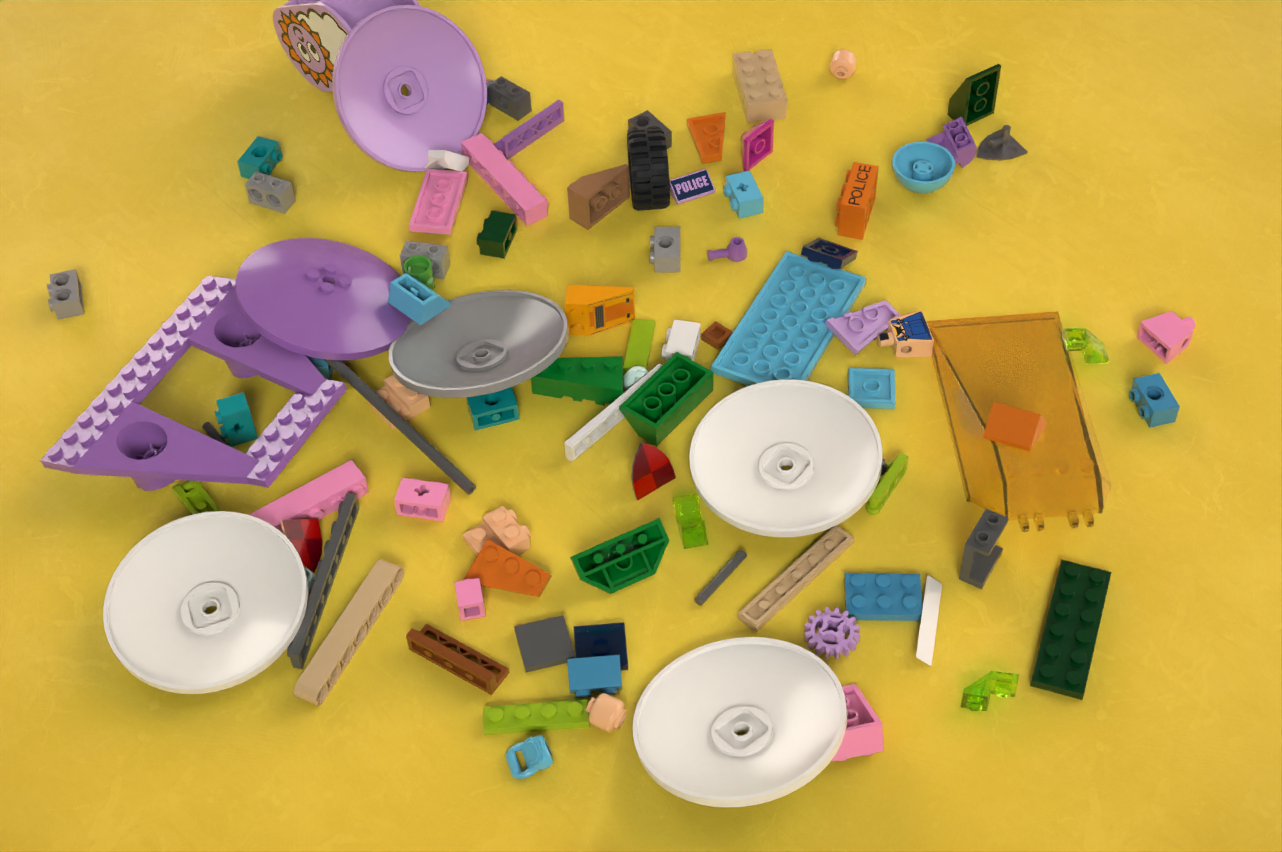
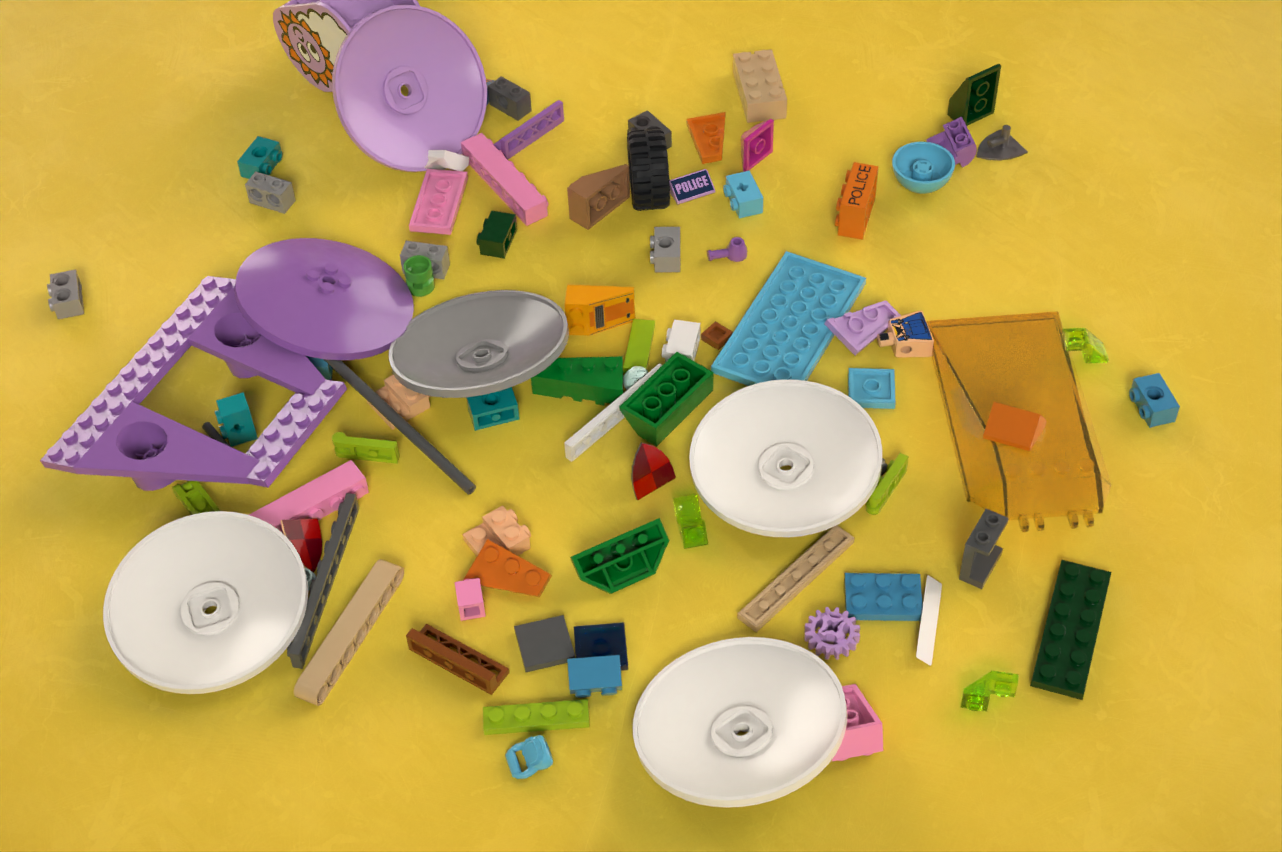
(365, 448): none -> lime plate
(416, 299): medium azure slope -> none
(422, 499): bright pink brick -> none
(606, 712): light nougat head -> none
(720, 577): dark grey bar -> none
(832, 254): dark blue plate -> none
(843, 64): light nougat head -> none
(1166, 335): bright pink torso -> none

